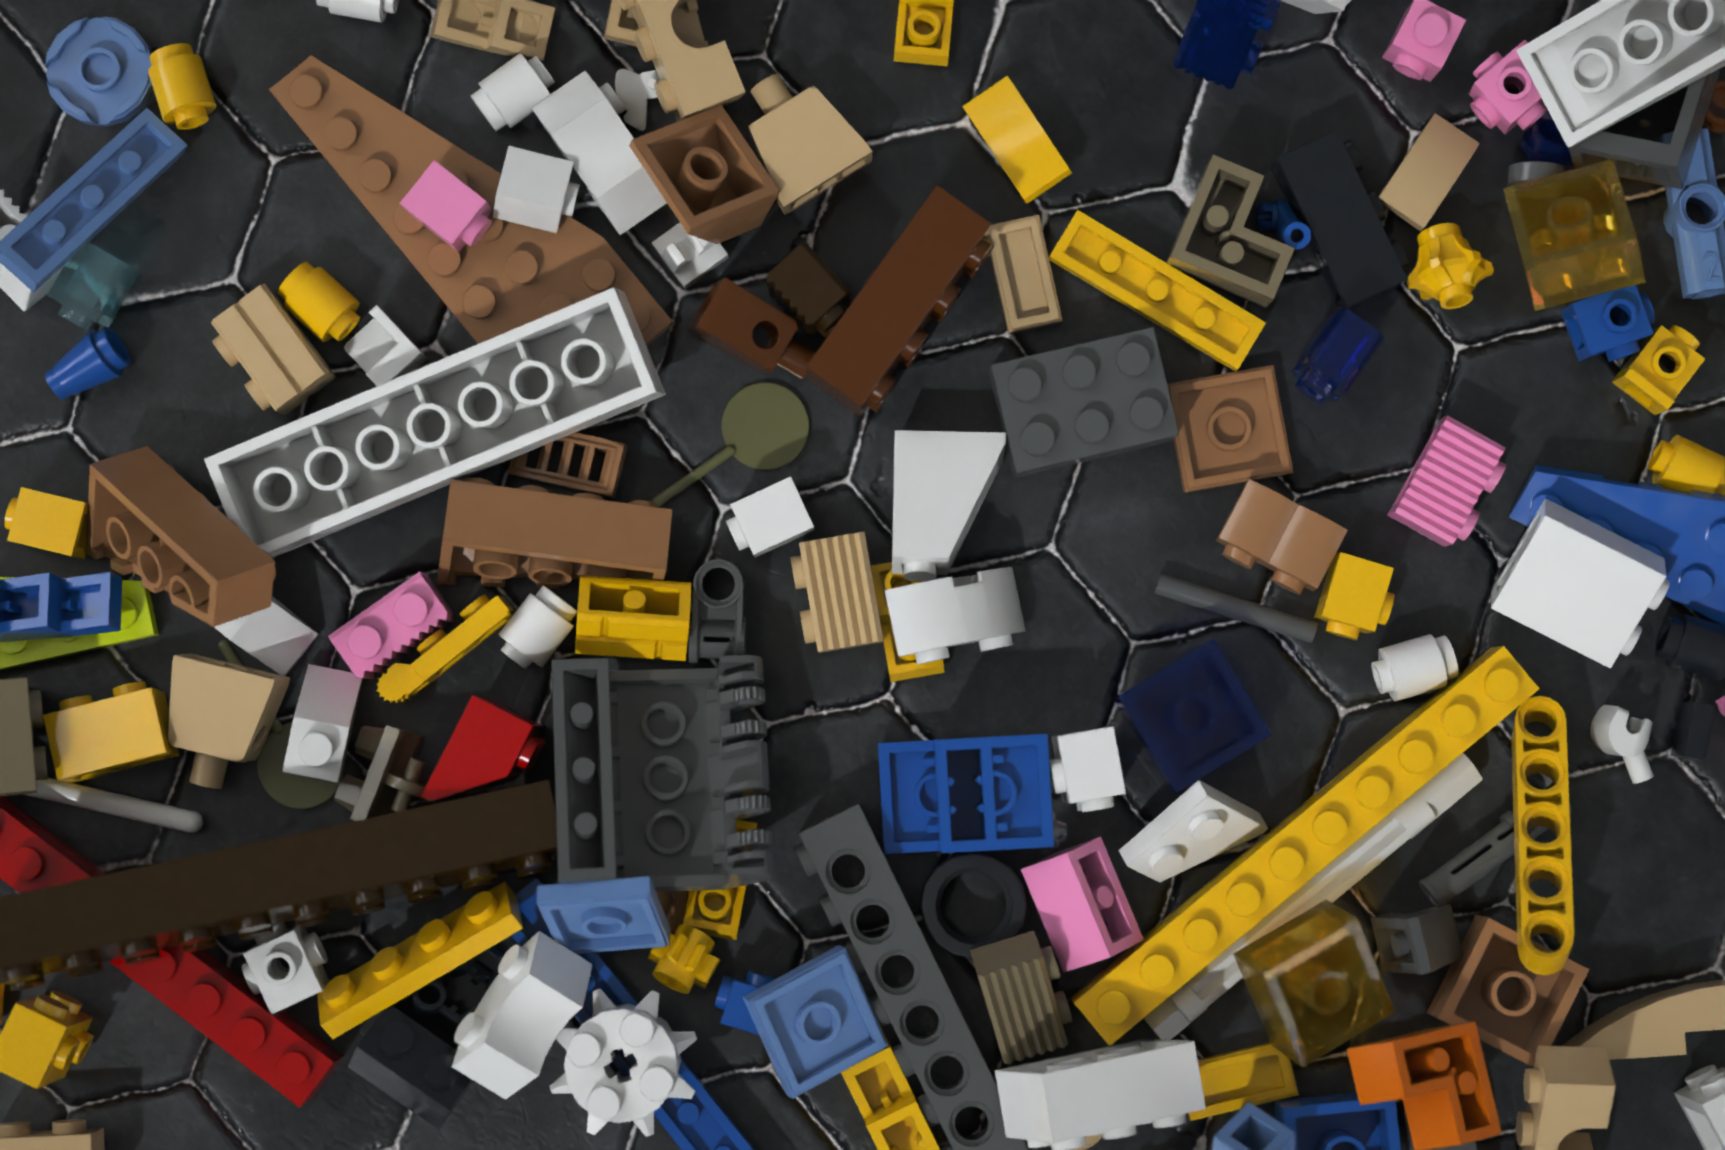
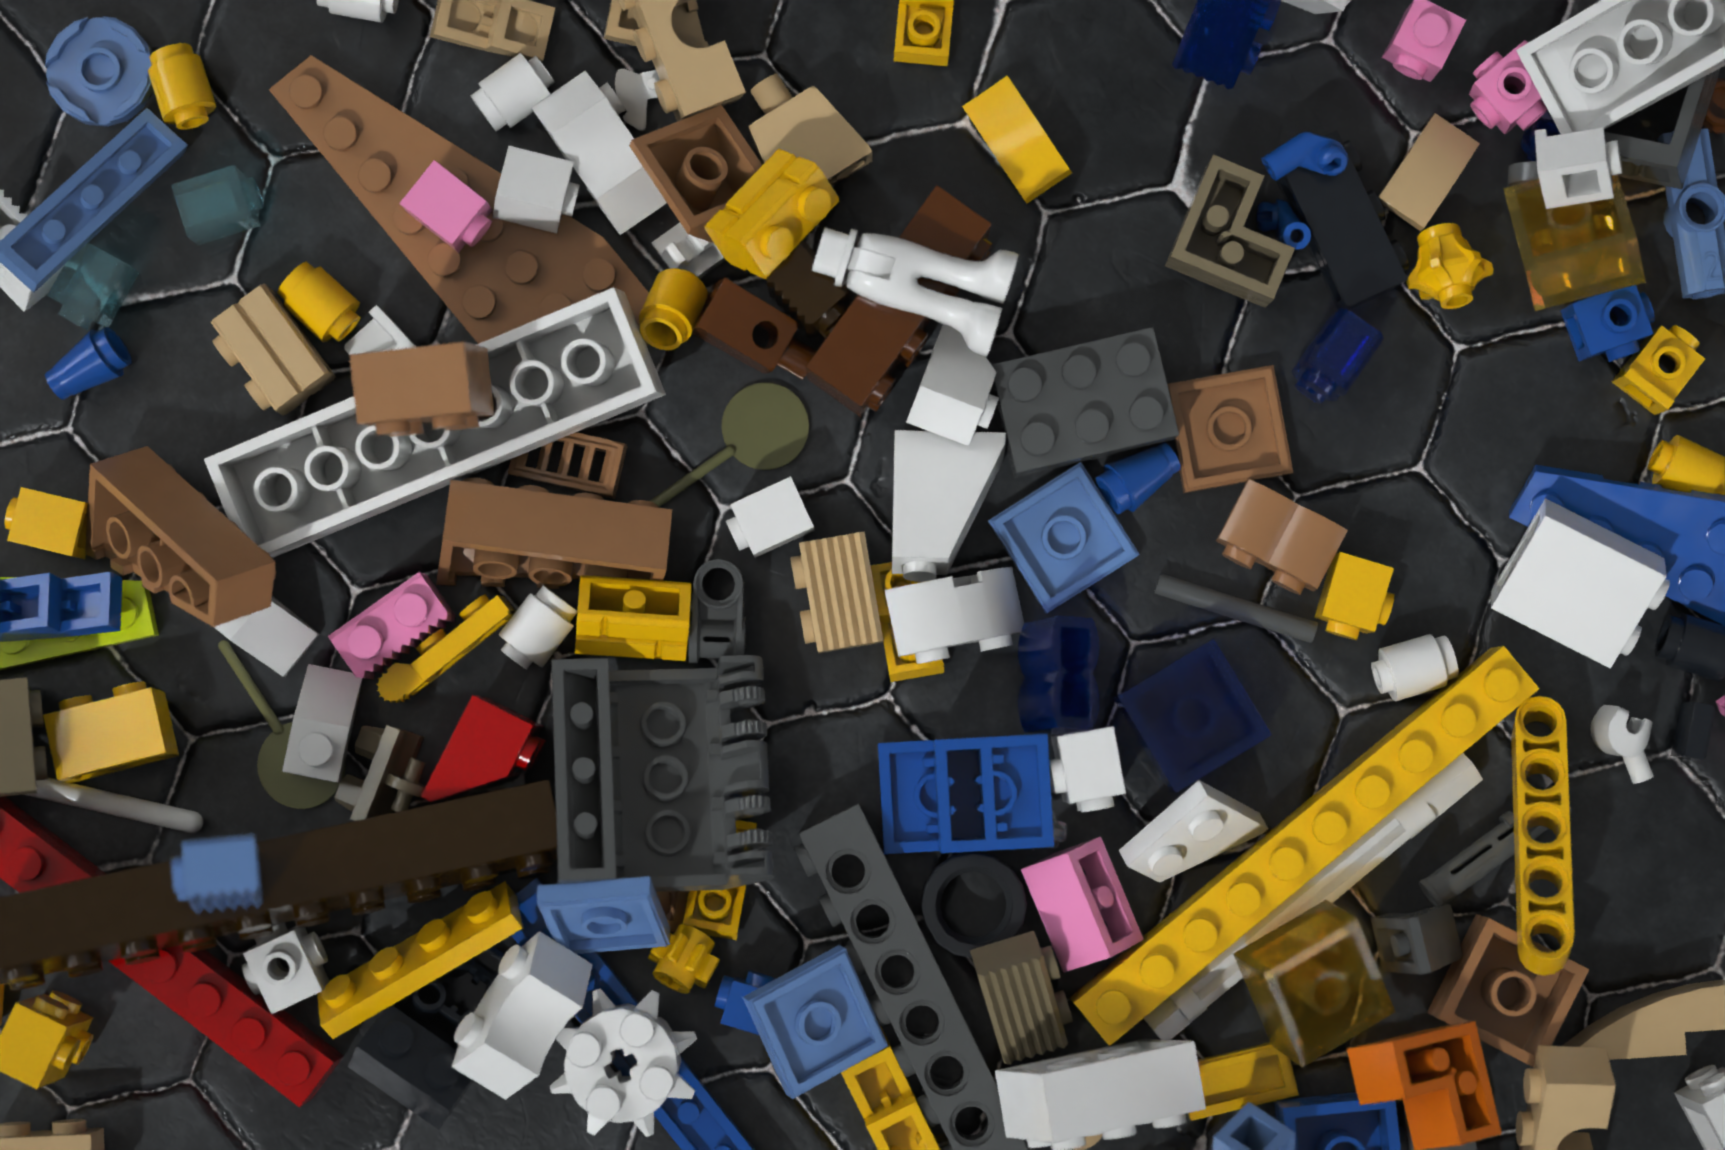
(218, 204): none -> clear light blue brick
(218, 873): none -> medium blue brick
(221, 713): tan torso -> none
(421, 386): none -> medium nougat brick
(672, 308): none -> yellow brick
(772, 213): none -> yellow brick
(888, 271): none -> white piece
(954, 390): none -> white slope
(1024, 275): tan tile -> none
(1058, 668): none -> clear blue brick
(1063, 537): none -> medium blue tile
(1137, 477): none -> blue cone
(1156, 290): yellow plate -> none
(1309, 152): none -> blue arm
(1448, 482): bright pink brick -> none
(1576, 166): none -> white brick

